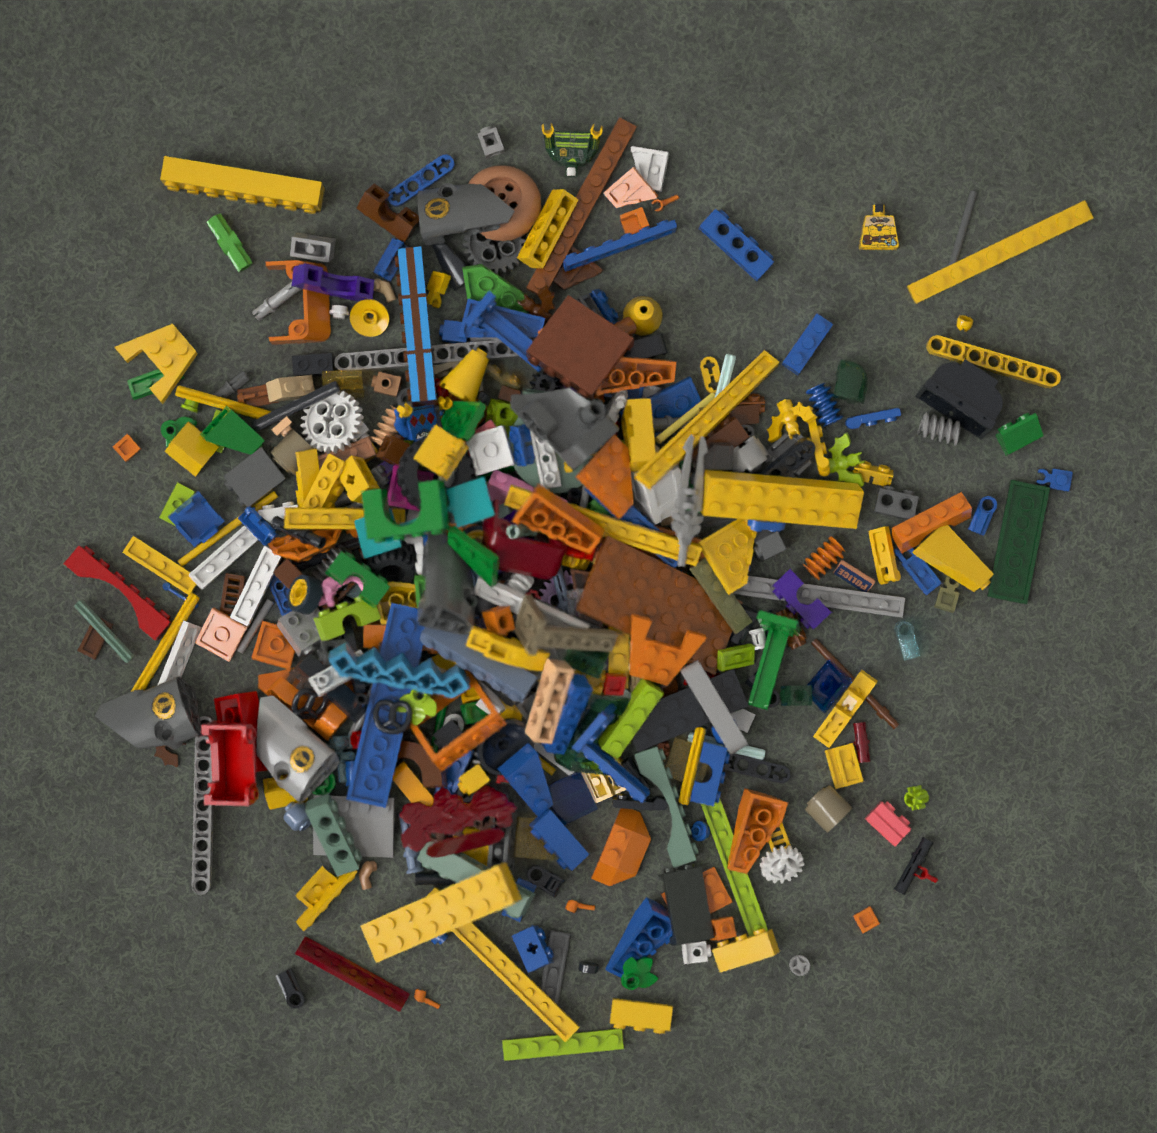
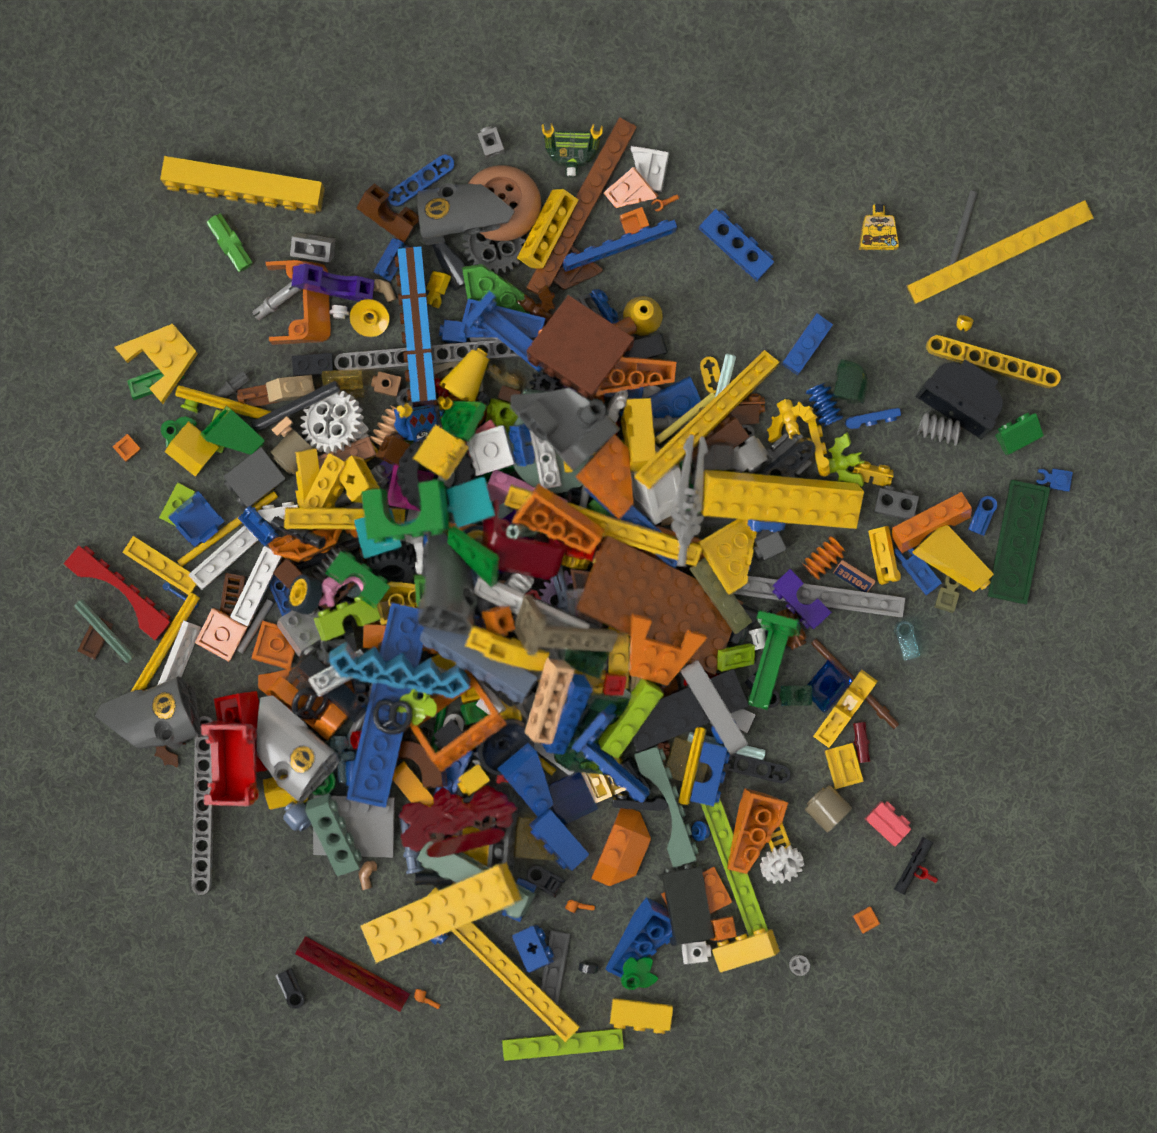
(319, 893): yellow bracket -> none
(916, 797): lime gear -> none

